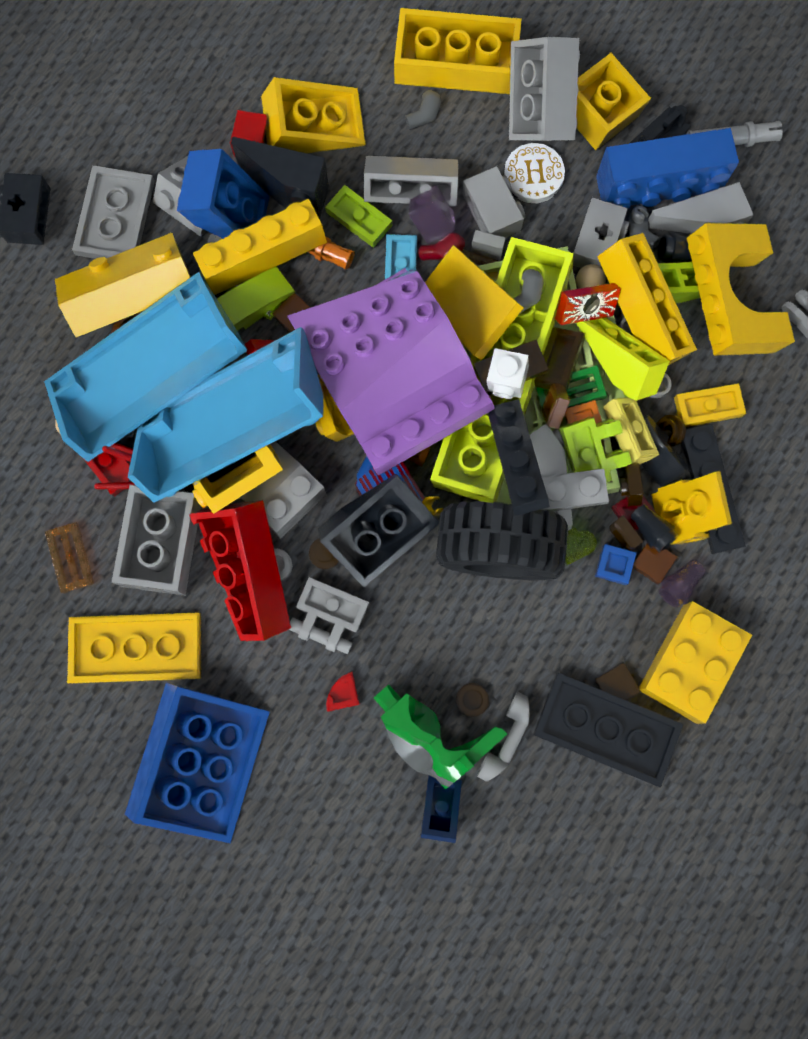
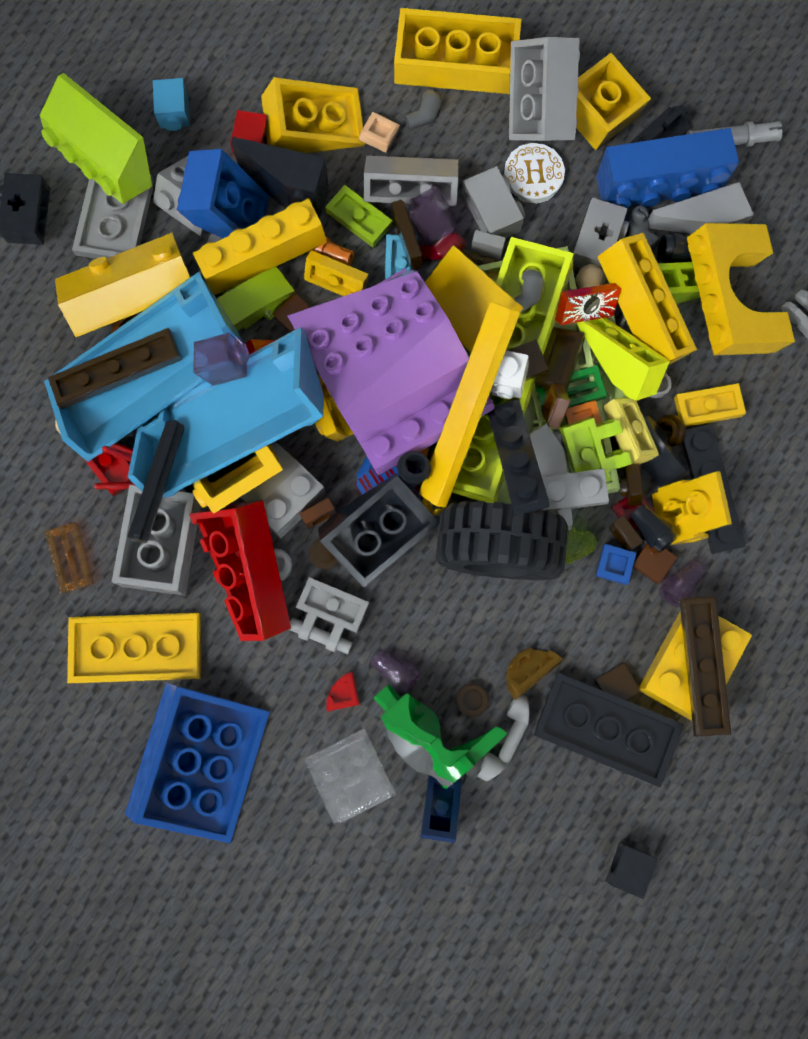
(95, 140): none -> lime slope
(114, 368): none -> dark brown tile
(156, 482): none -> black axle
(171, 103): none -> dark azure brick
(220, 359): none -> clear purple brick
(318, 513): none -> reddish brown tile
(333, 274): none -> yellow plate
(350, 776): none -> clear slope
(379, 132): none -> light nougat tile
(397, 672): none -> clear purple cone
(406, 234): none -> dark brown tile
(413, 468): none -> black cone
(469, 403): none -> yellow tile
(528, 669): none -> pearl gold plate
(632, 868): none -> black brick
(705, 666): none -> dark brown tile

